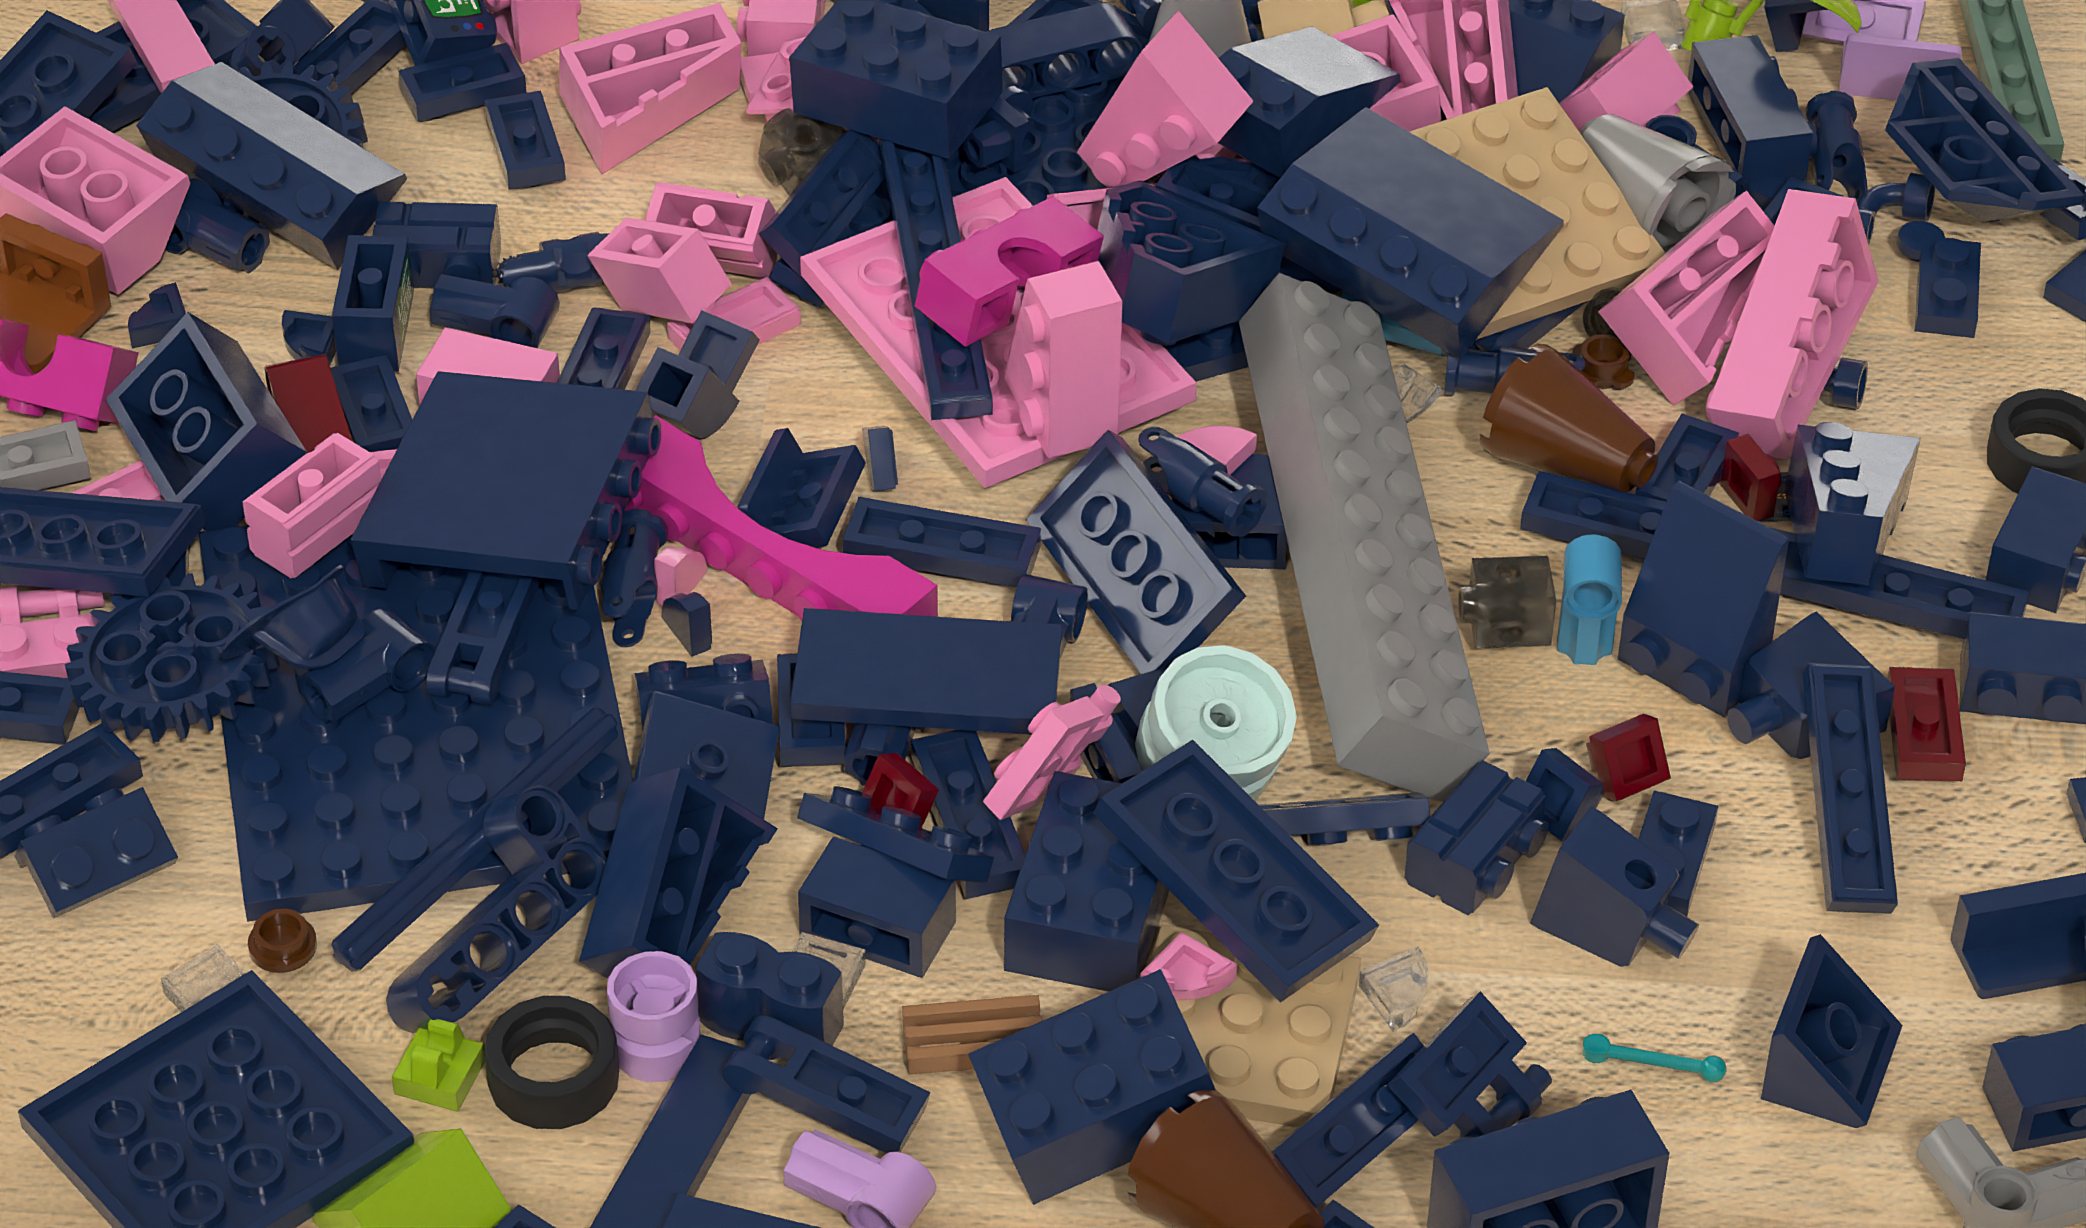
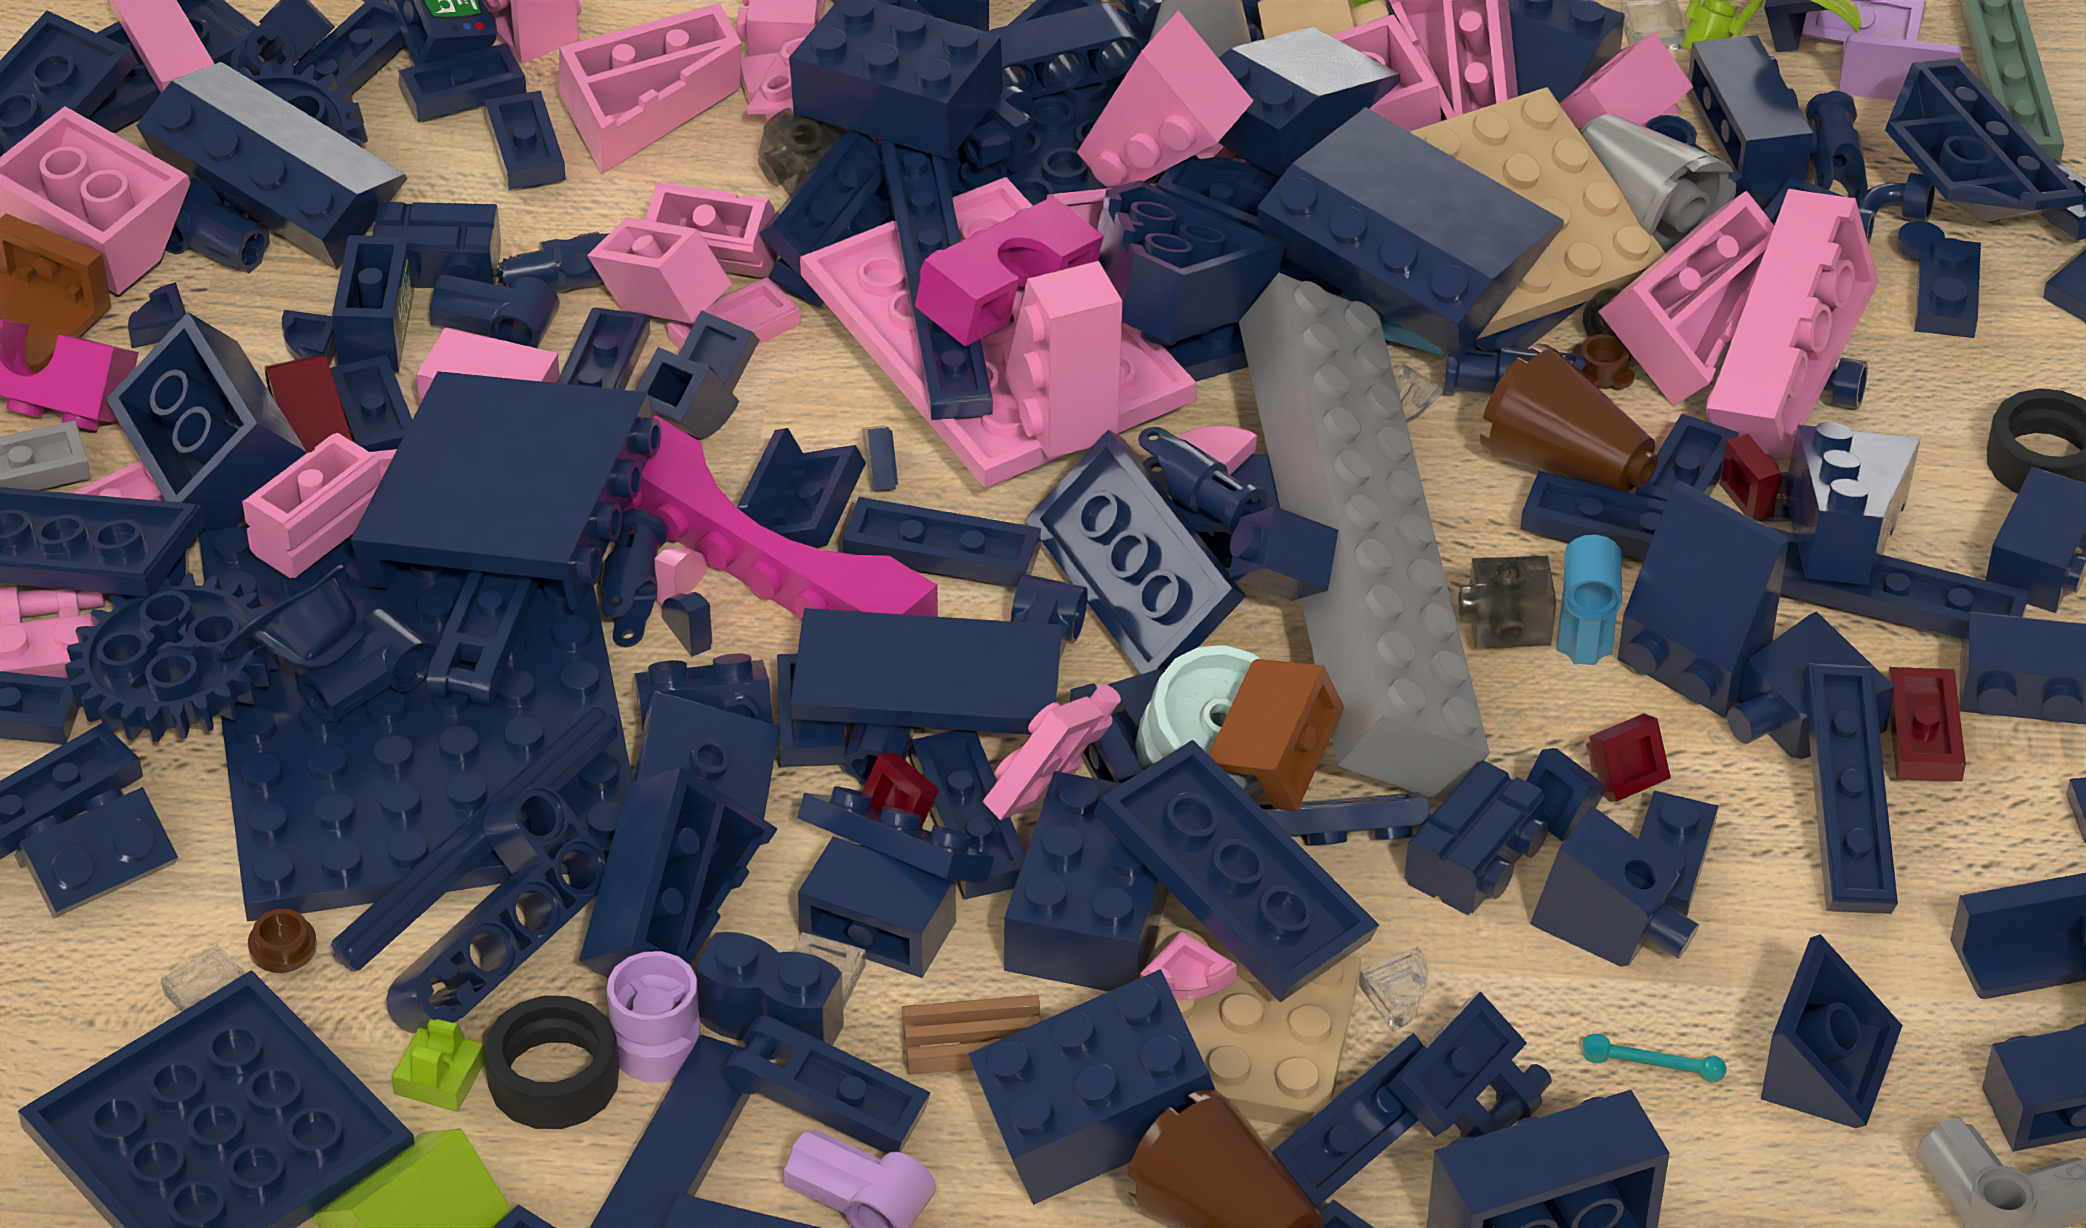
(1279, 728): none -> dark orange panel
(1283, 553): none -> dark blue brick

